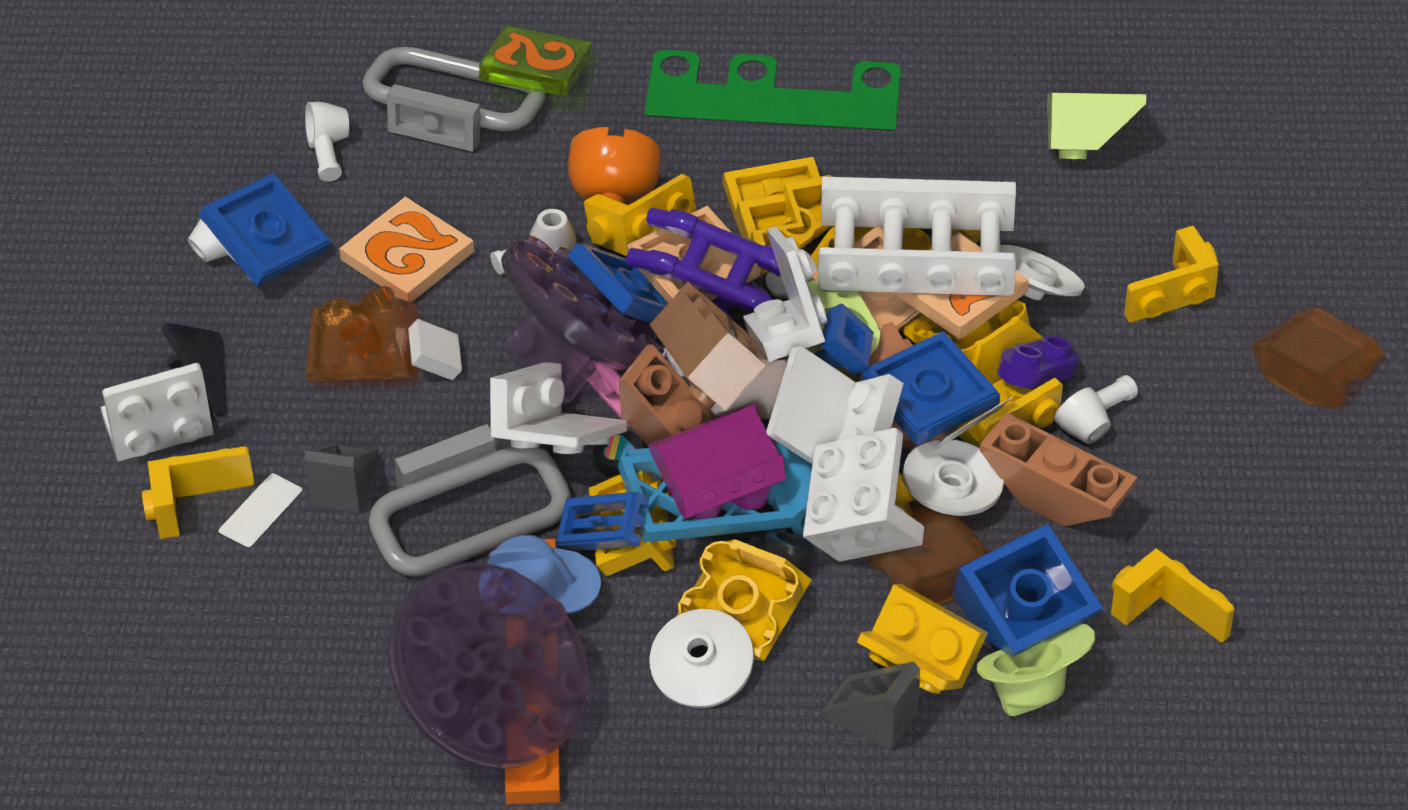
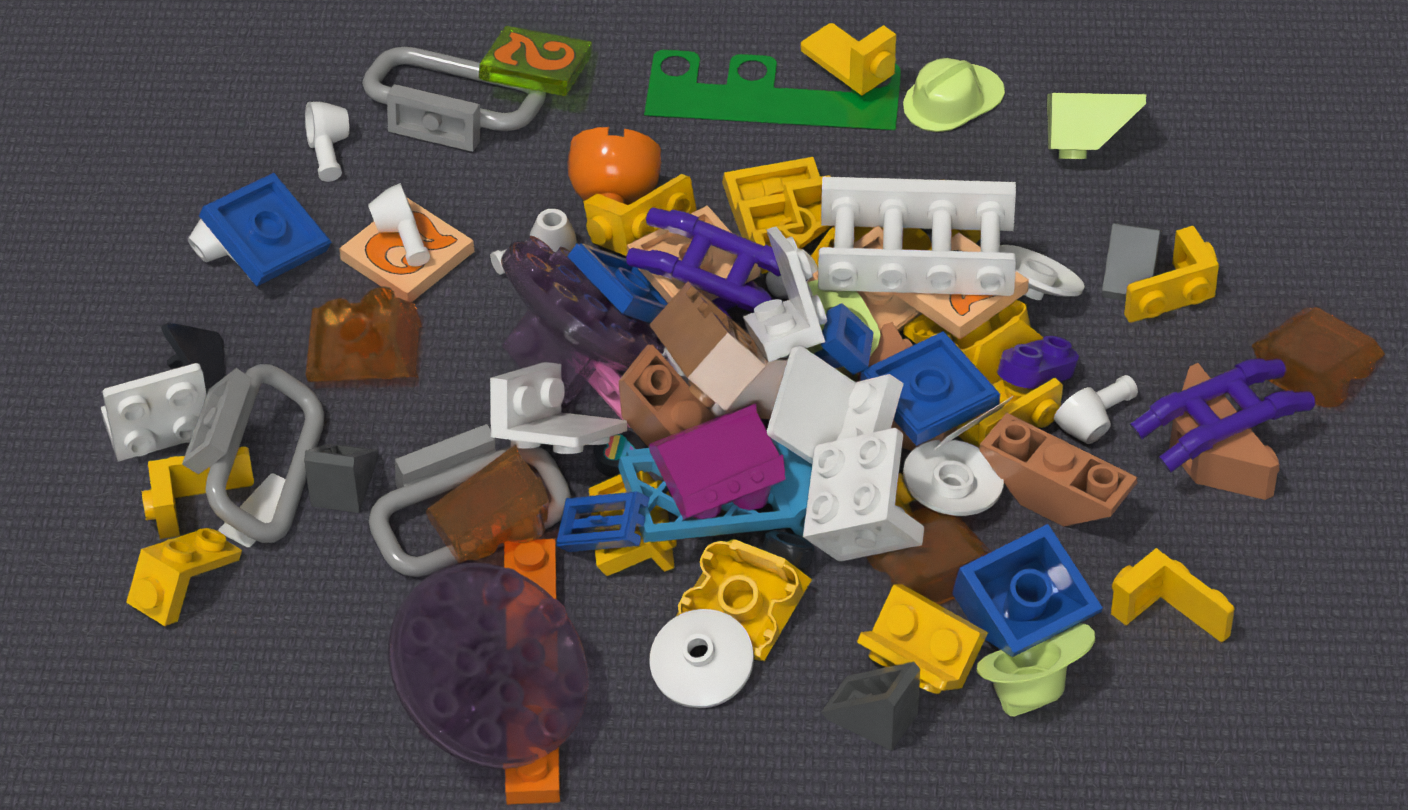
(166, 569): none -> yellow bracket
(220, 435): none -> light grey bar
(394, 214): none -> white bar
(435, 349): white tile -> none
(491, 508): none -> clear orange slope
(559, 572): medium blue piece -> none
(854, 62): none -> yellow bracket
(951, 94): none -> yellowish green piece
(1130, 258): none -> slope
(1211, 427): none -> dark purple piece
(1234, 464): none -> nougat slope

